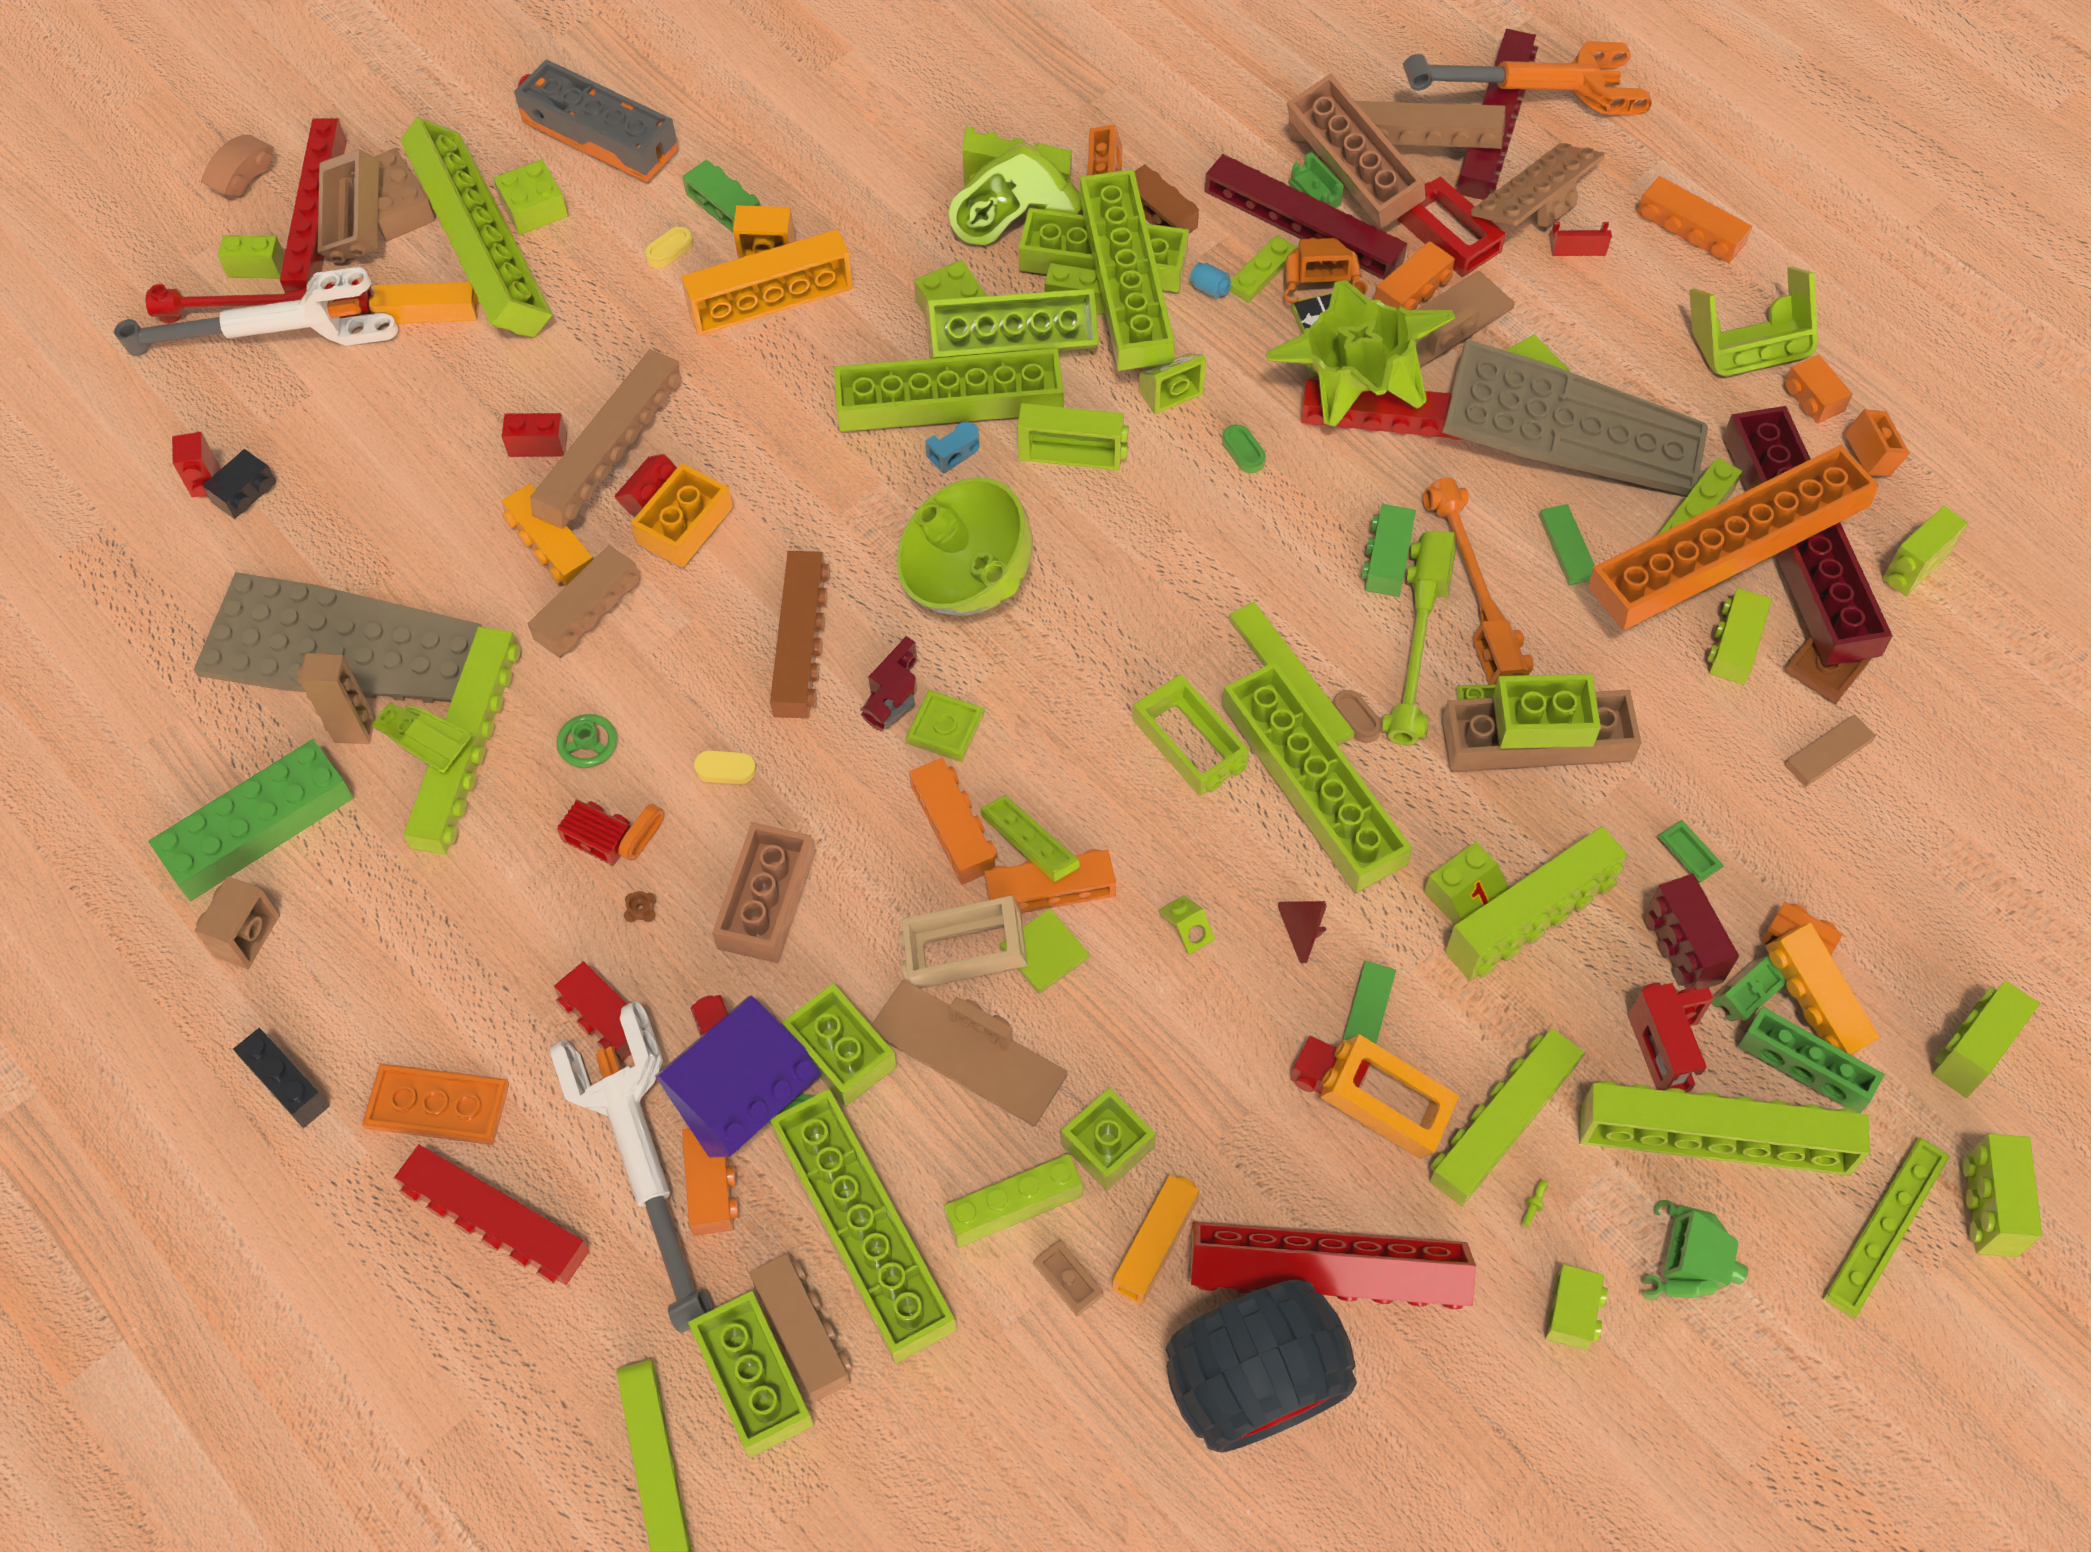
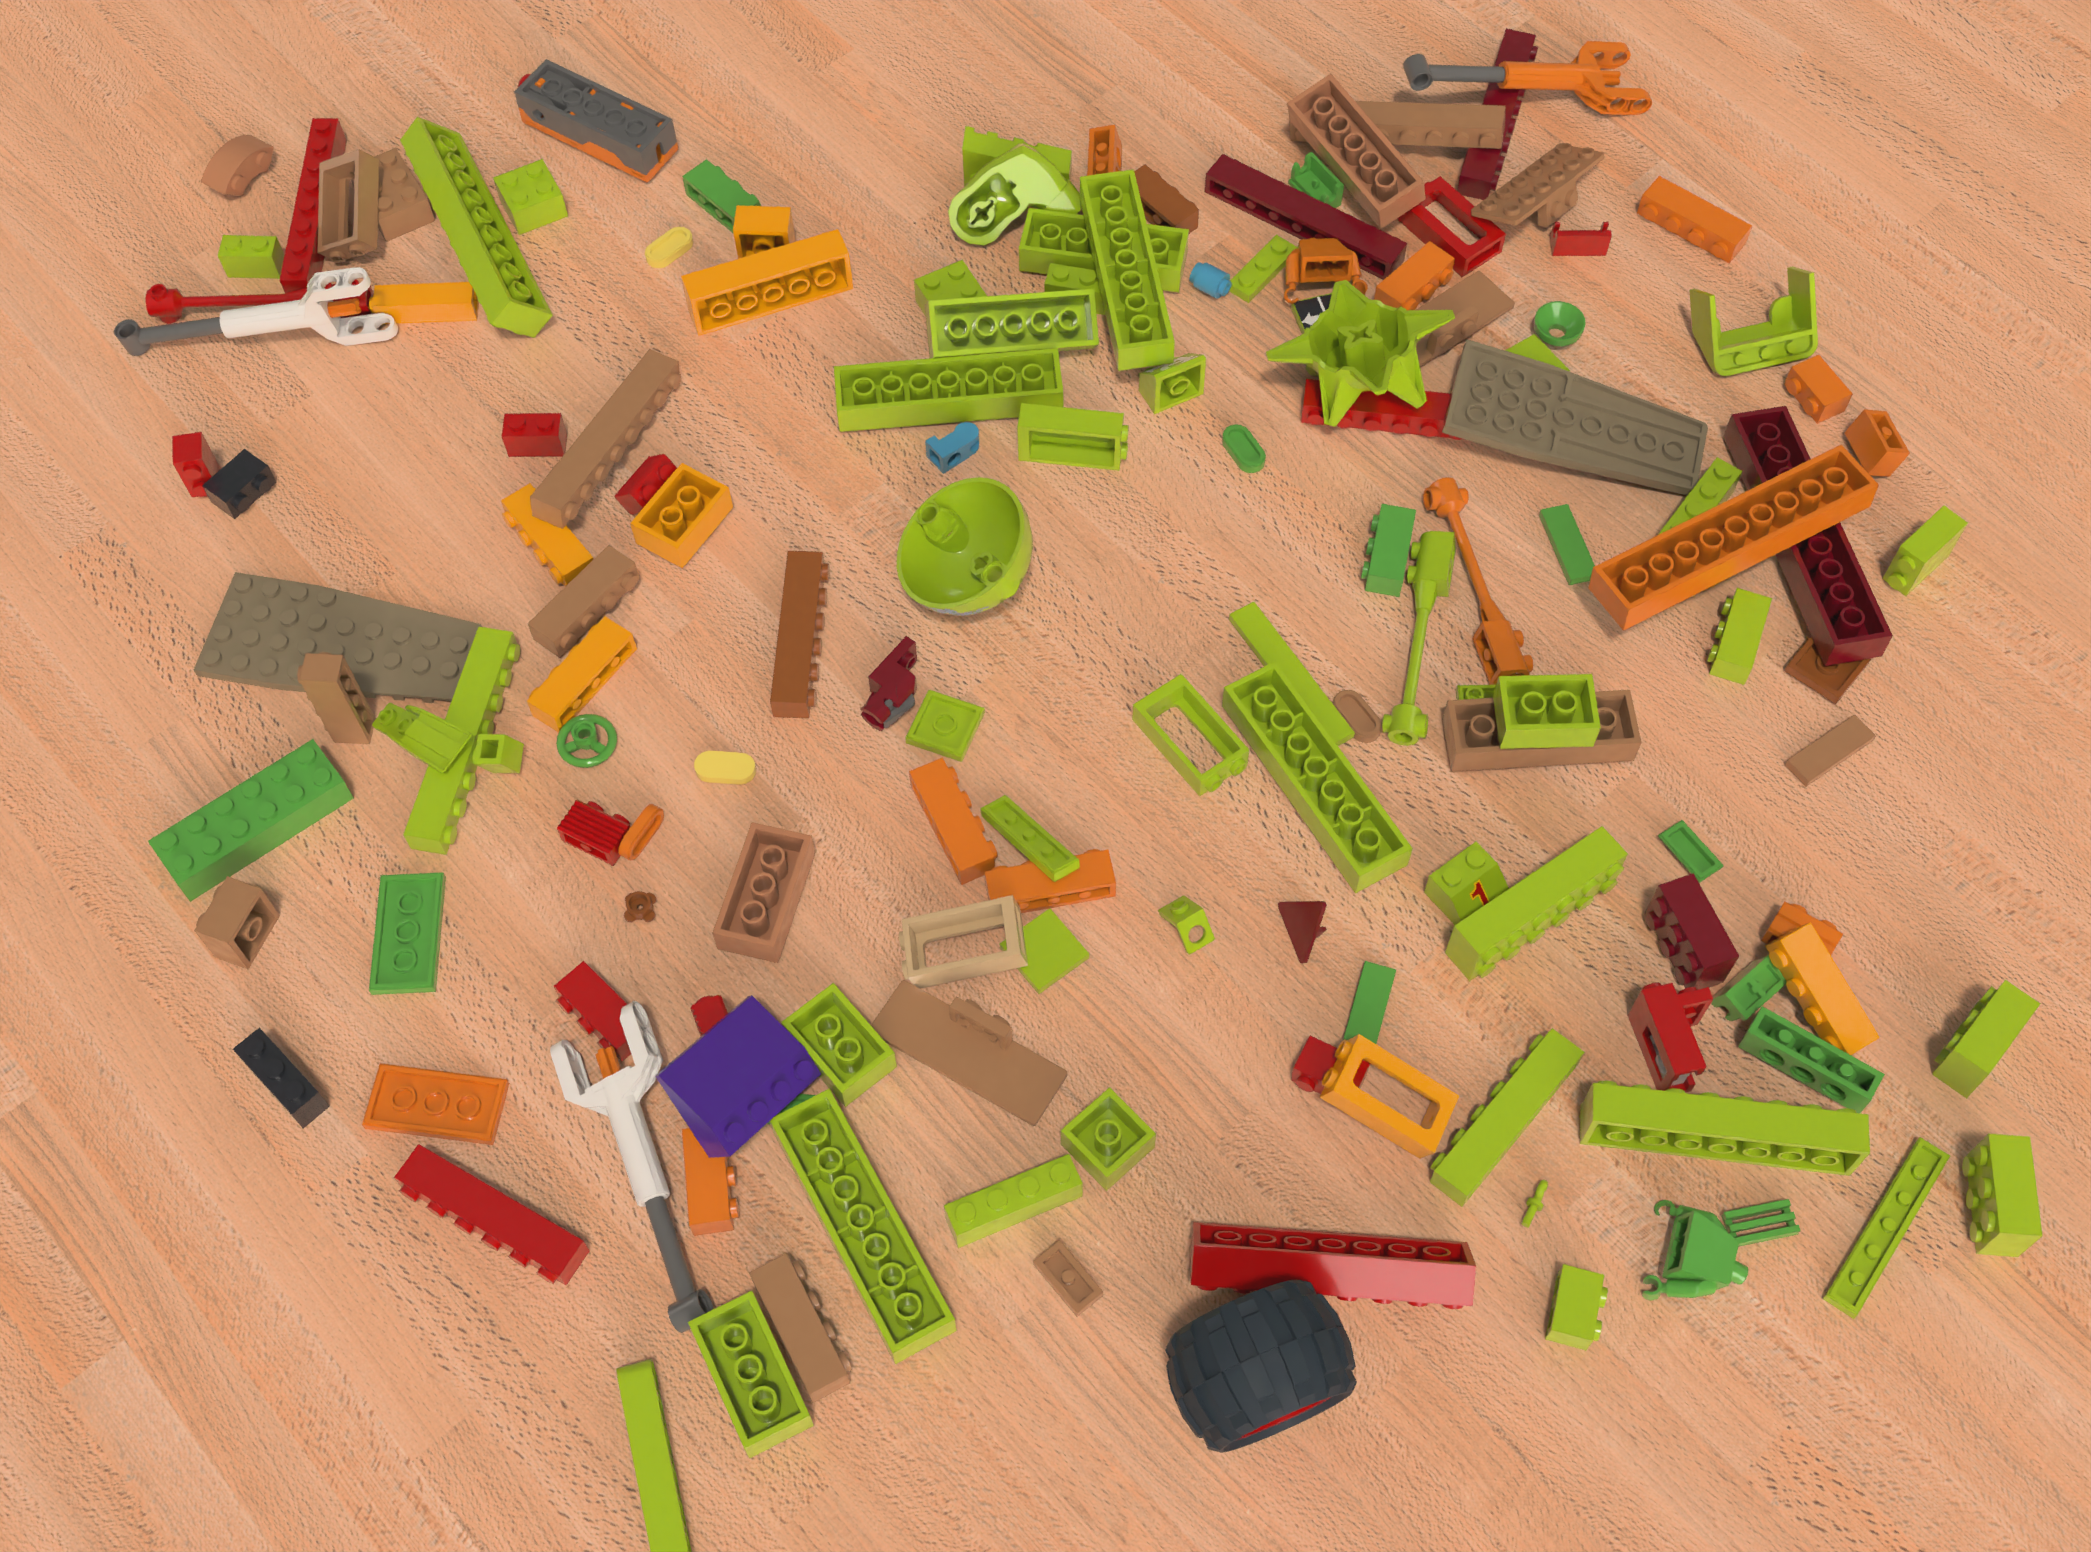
(407, 933): none -> bright green tile
(498, 753): none -> lime brick
(581, 674): none -> light orange brick
(1156, 1239): light orange brick -> none
(1559, 316): none -> bright green piece
(1786, 1216): none -> bright green tile

